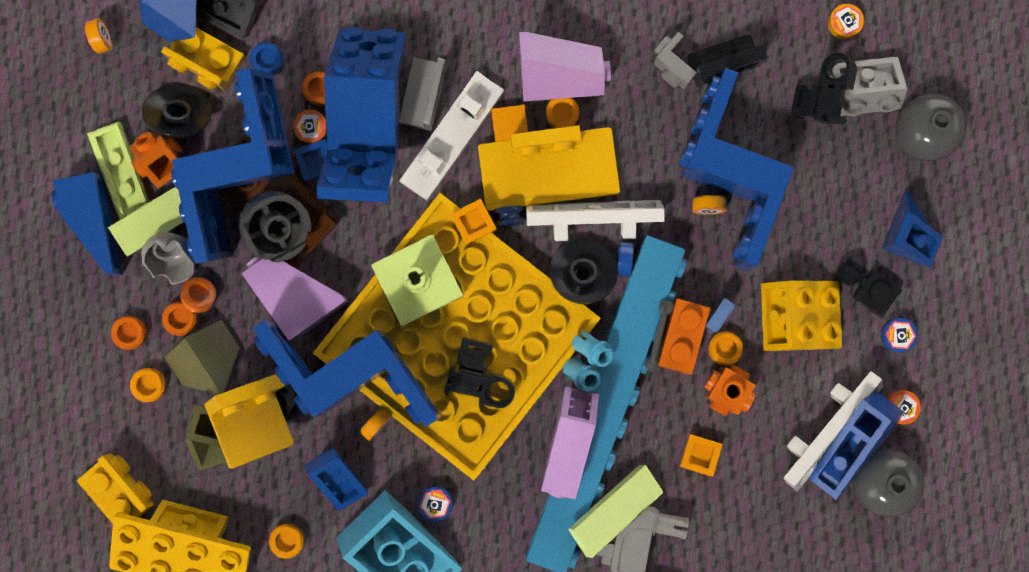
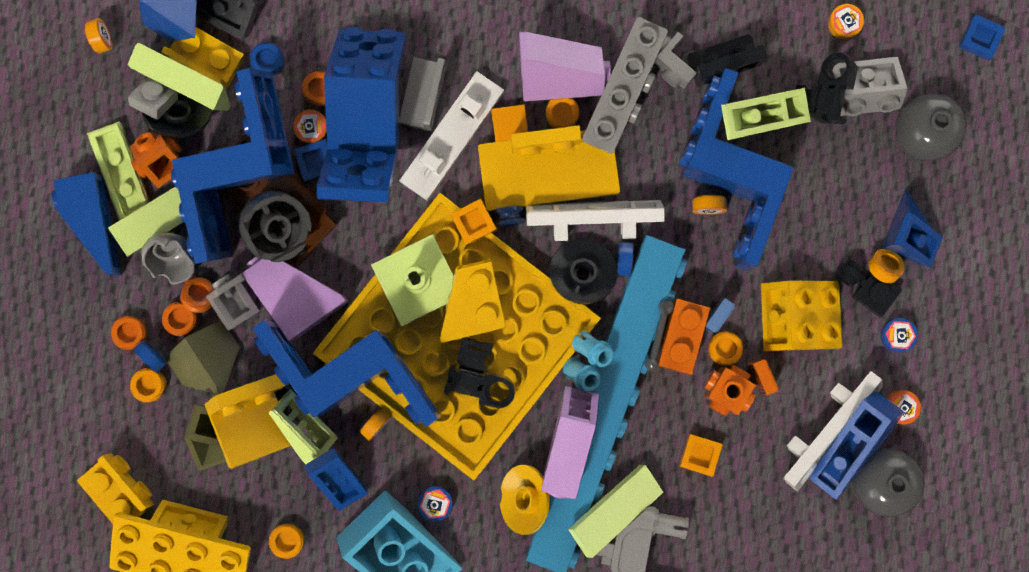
(150, 355): none -> blue tile
(152, 98): none -> light grey plate
(179, 78): none -> yellowish green slope
(231, 301): none -> light grey bracket
(302, 443): none -> yellowish green slope
(473, 303): none -> yellow wing
(522, 501): none -> yellow dish
(624, 86): none -> light grey bracket
(763, 377): none -> orange tile
(765, 113): none -> yellowish green slope
(886, 265): none -> light orange tile
(982, 37): none -> blue tile

